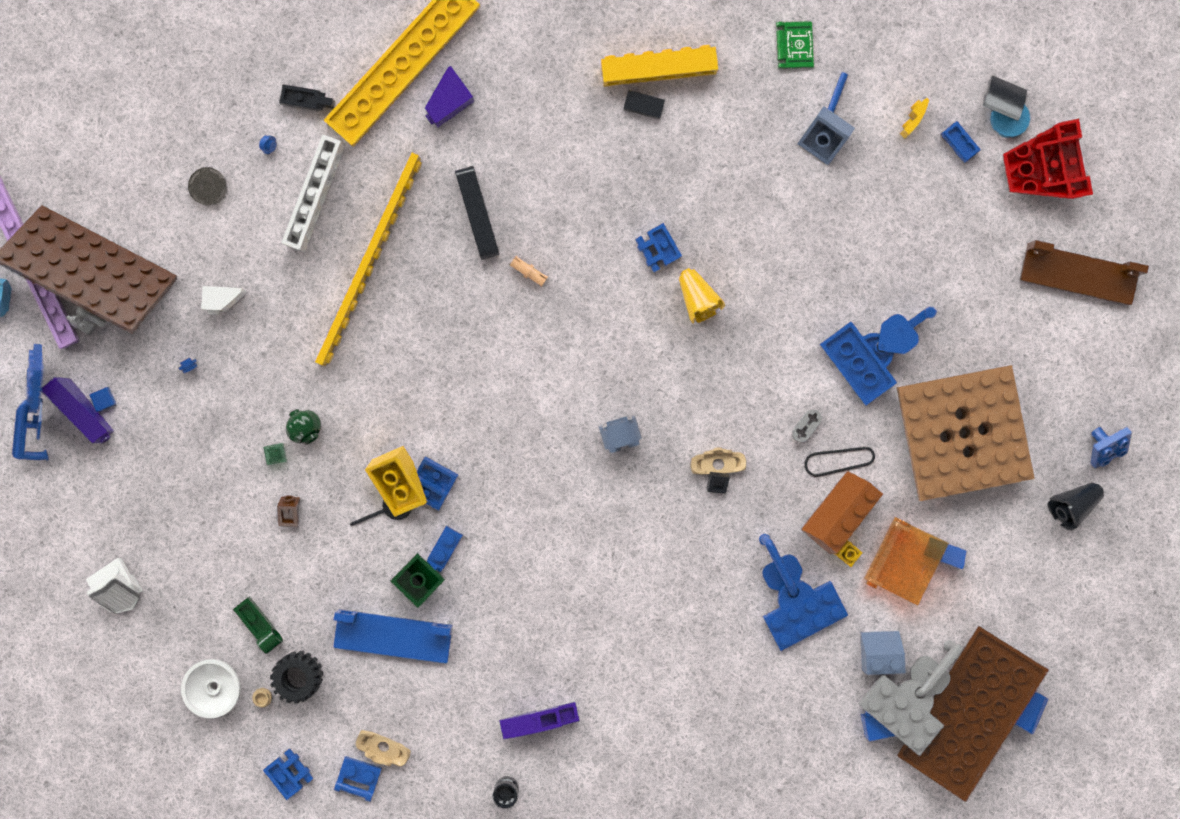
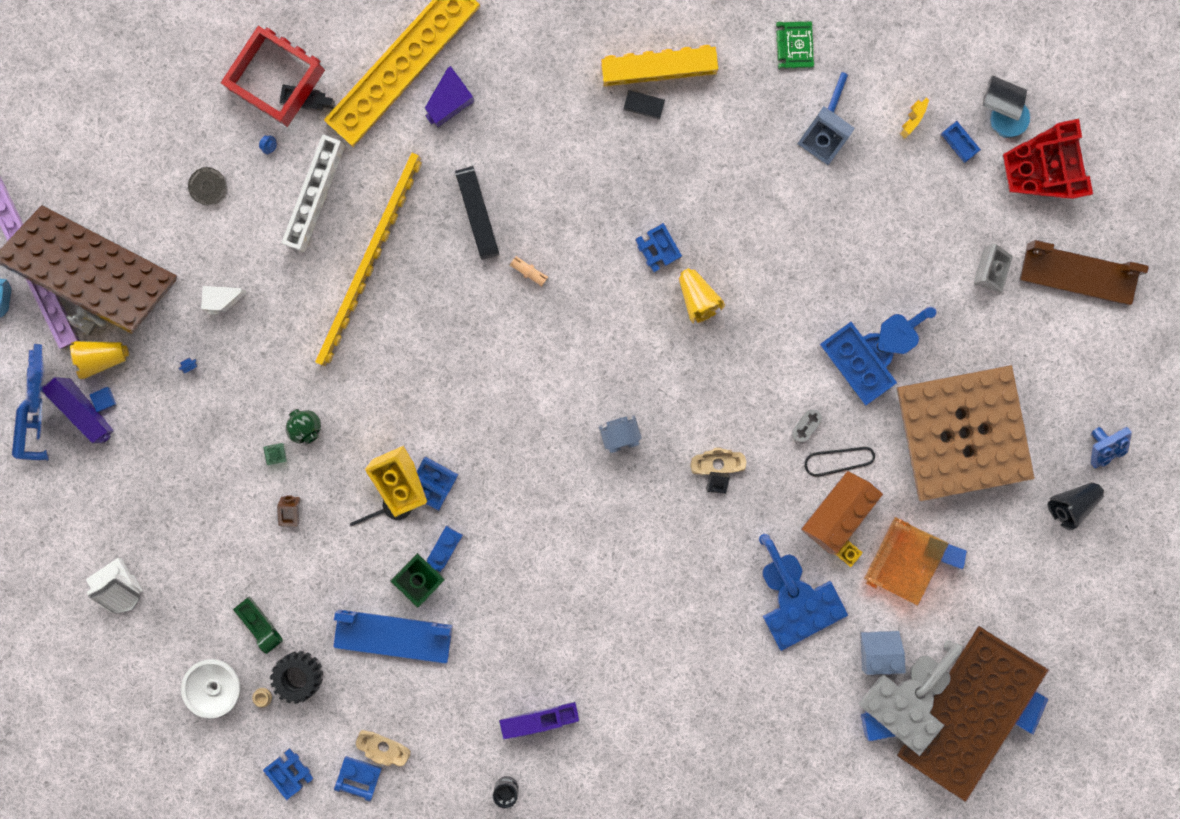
(96, 356): none -> yellow cone
(300, 93): none -> red window
(993, 268): none -> light grey slope

